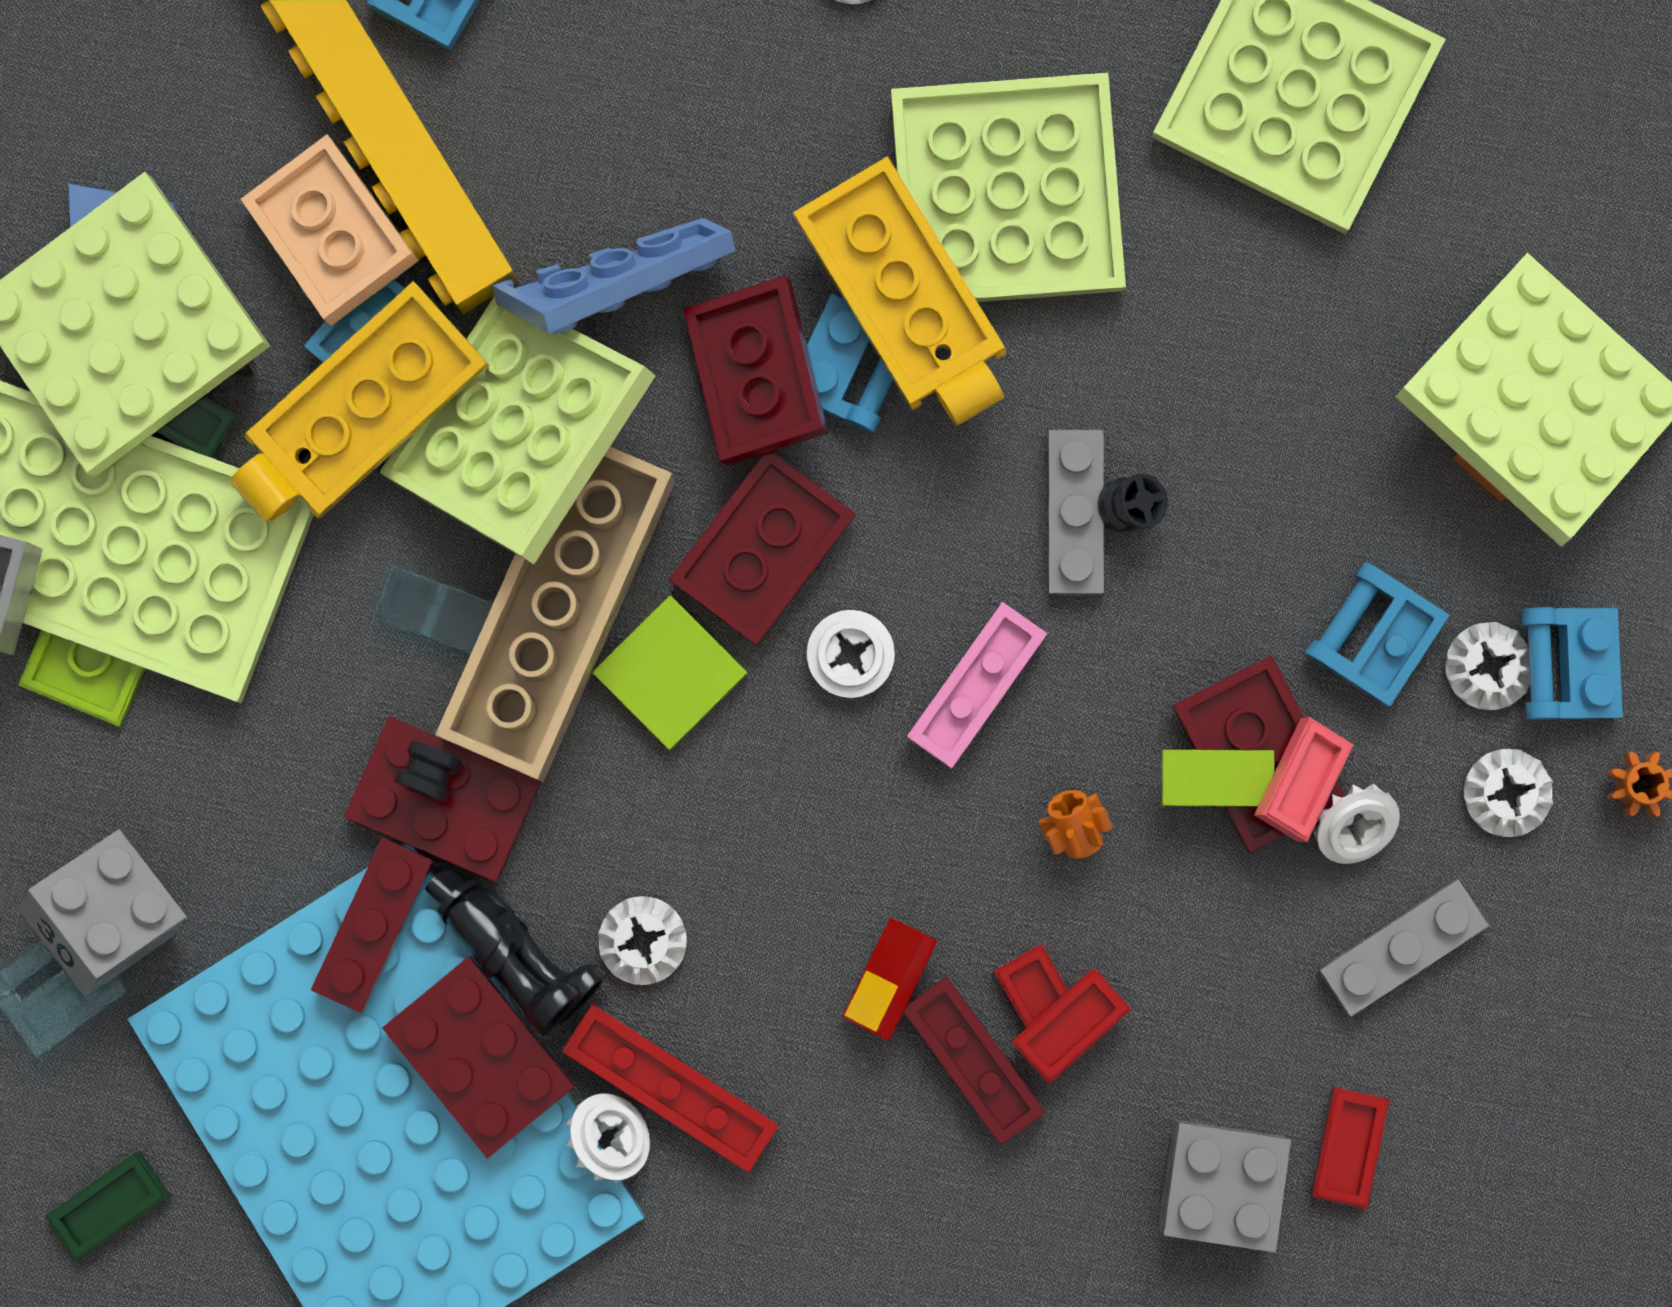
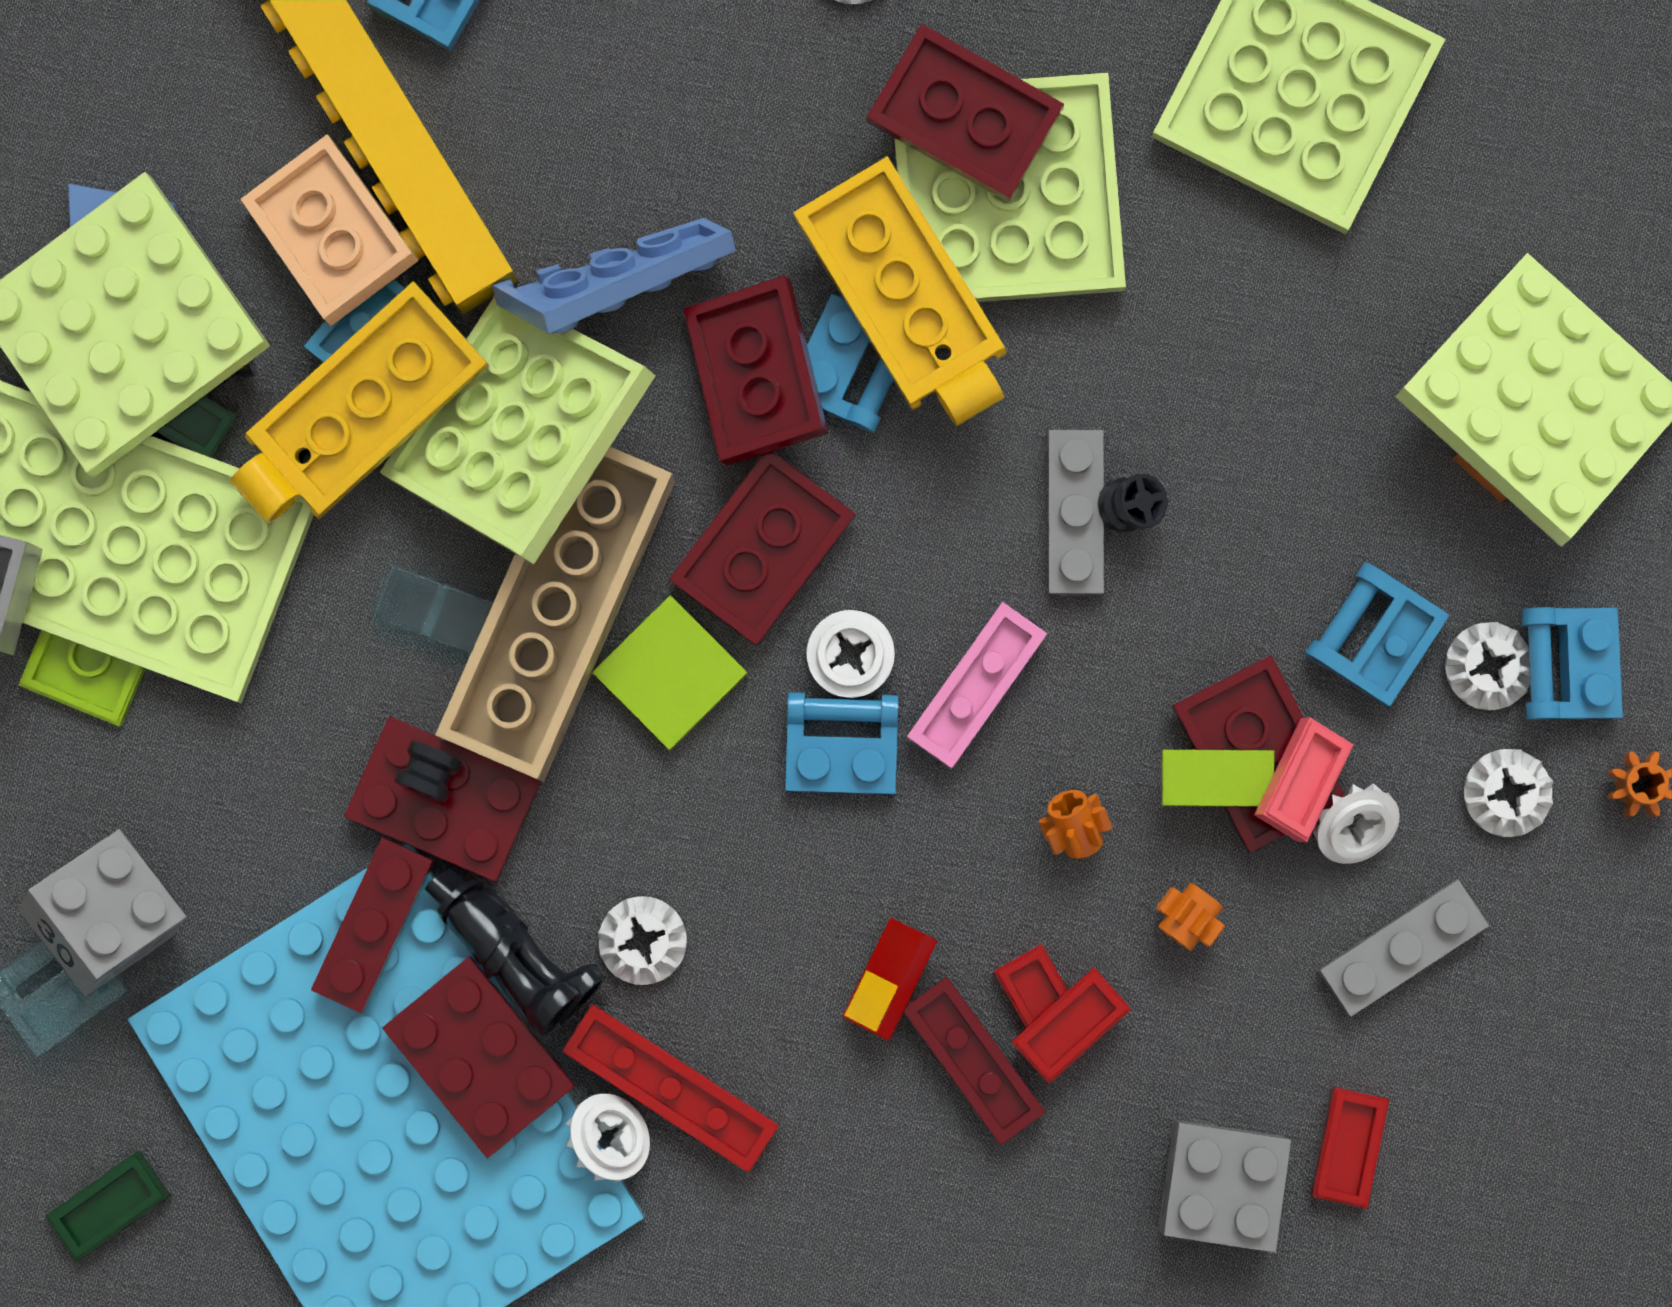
(841, 762): none -> dark azure plate
(965, 112): none -> dark red plate
(1190, 917): none -> orange gear

